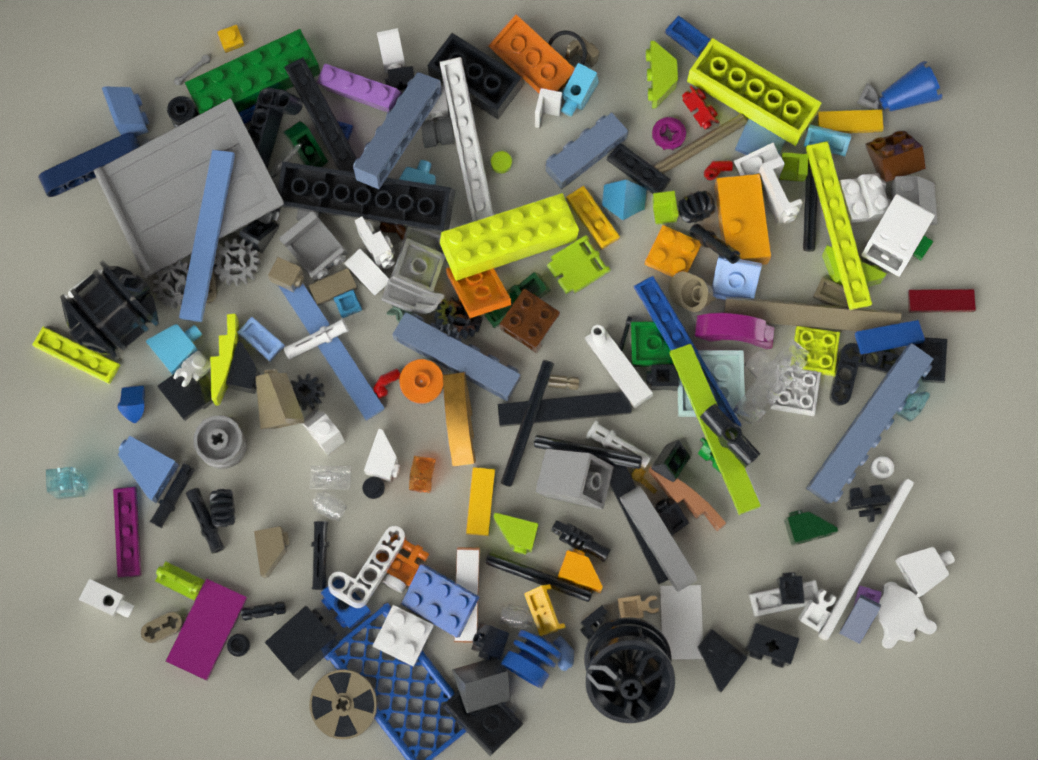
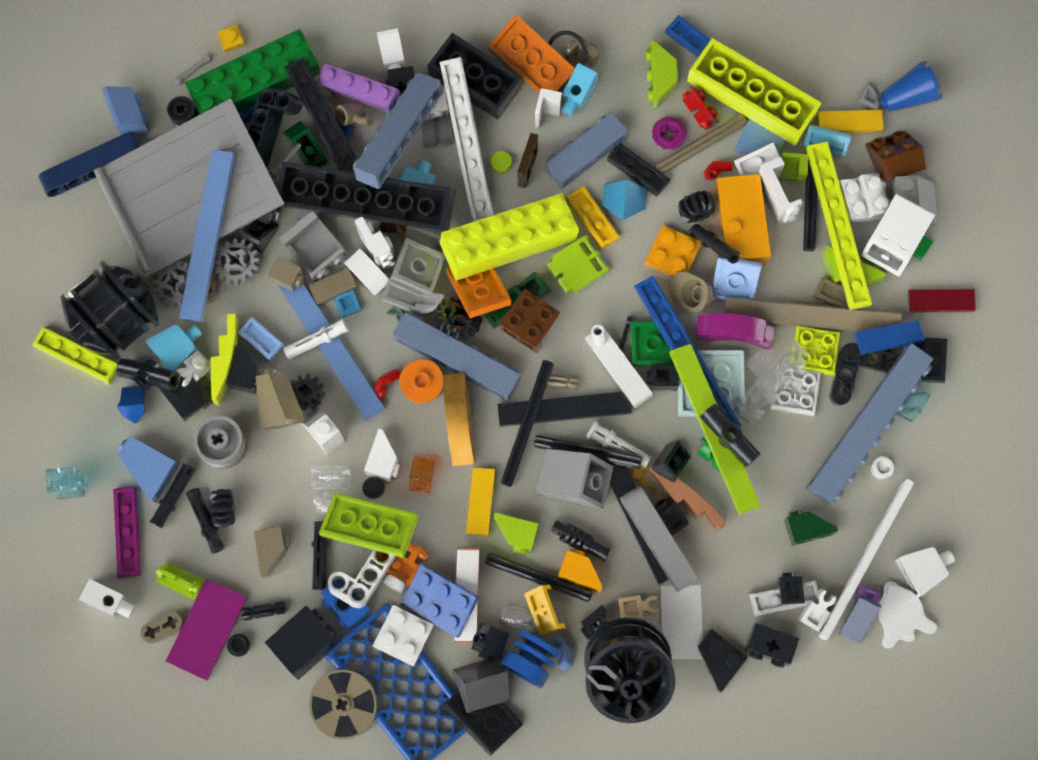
(148, 374): none -> black piece
(349, 112): none -> dark tan piece
(369, 525): none -> lime tile
(527, 160): none -> dark brown tile
(665, 207): lime panel -> none
(877, 498): black hips -> none

